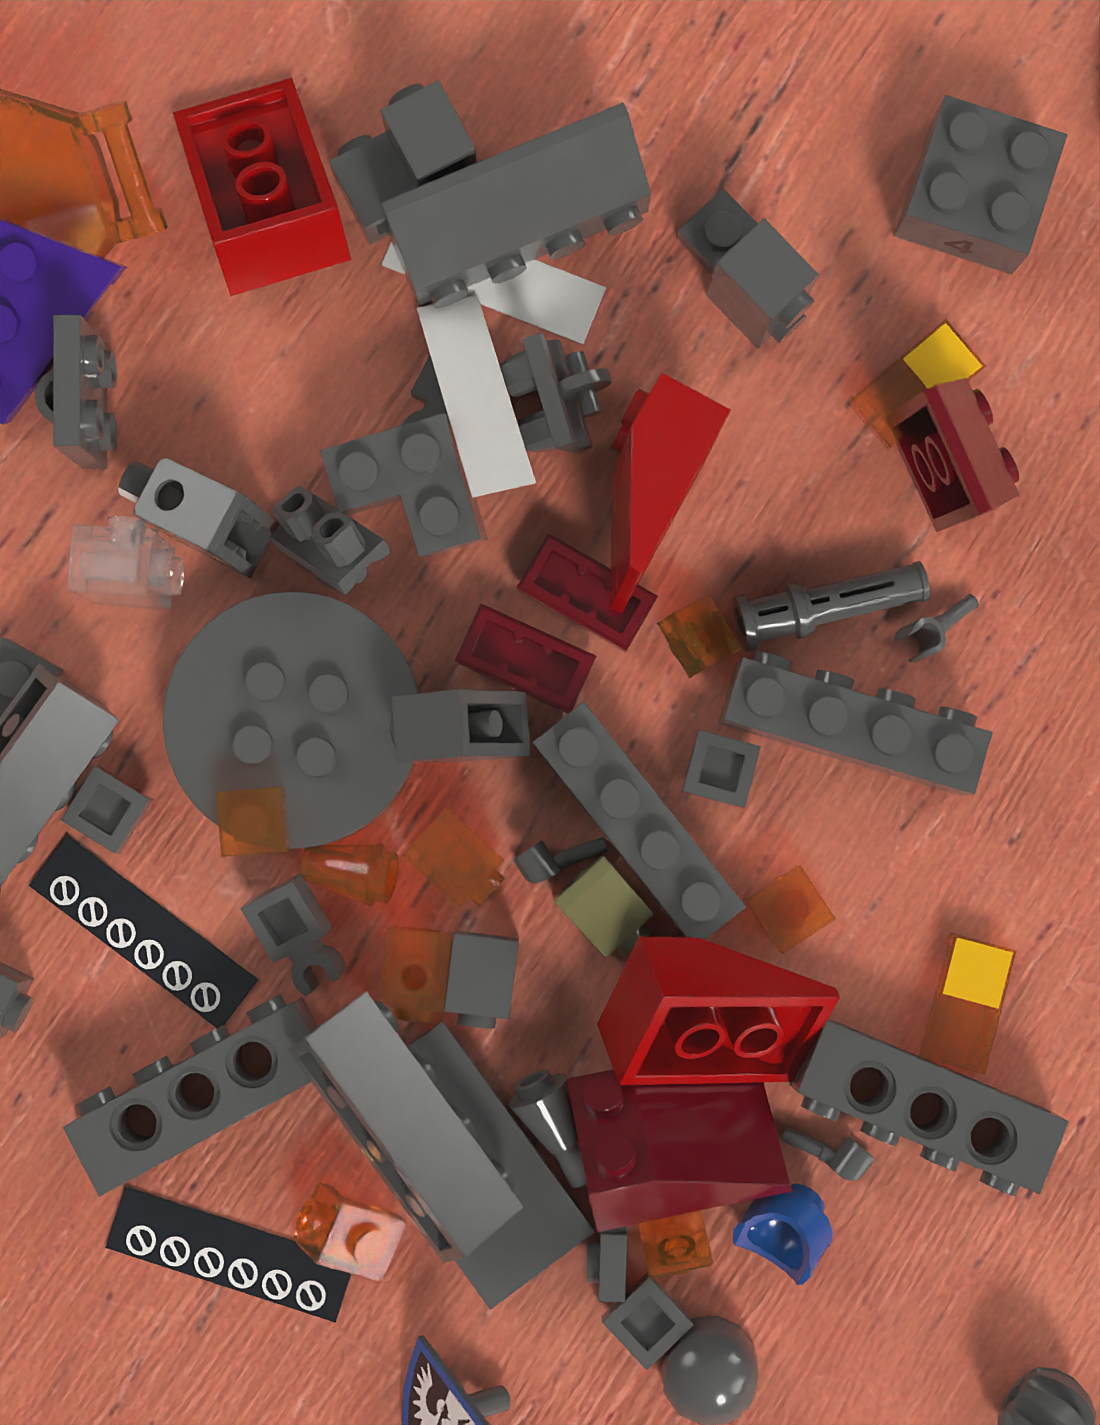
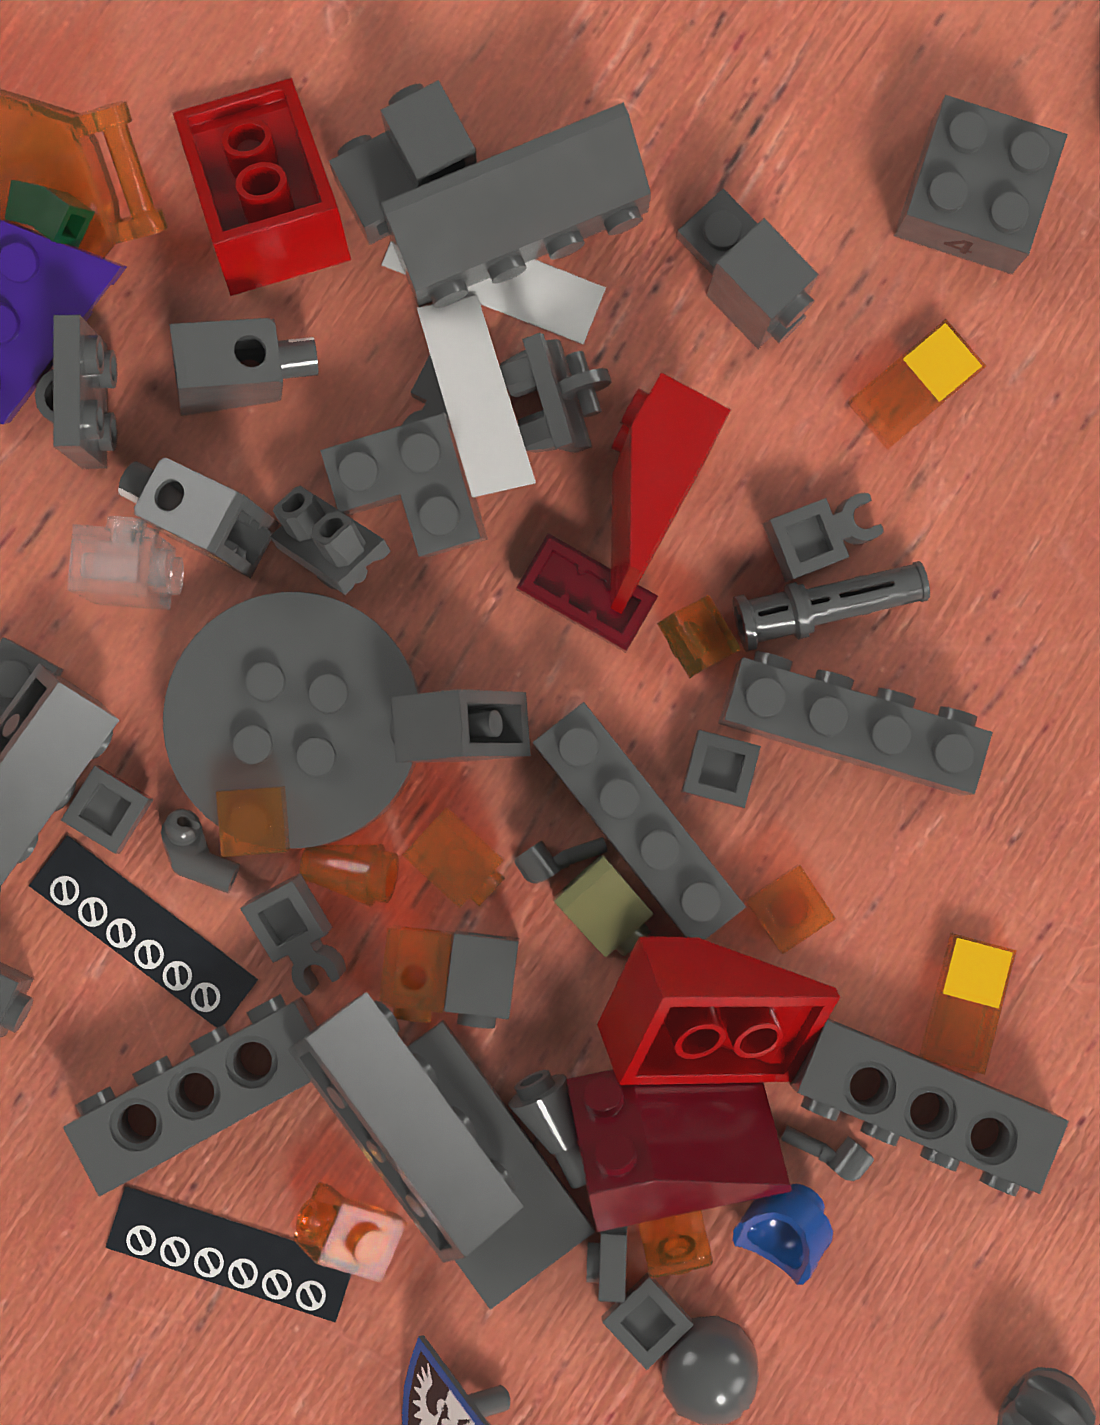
(49, 211): none -> dark green piece
(190, 853): none -> dark grey arm
(210, 366): none -> dark grey torso
(525, 658): dark red plate -> none
(815, 537): none -> dark grey plate
(931, 631): dark grey hand -> none
(955, 454): dark red slope -> none

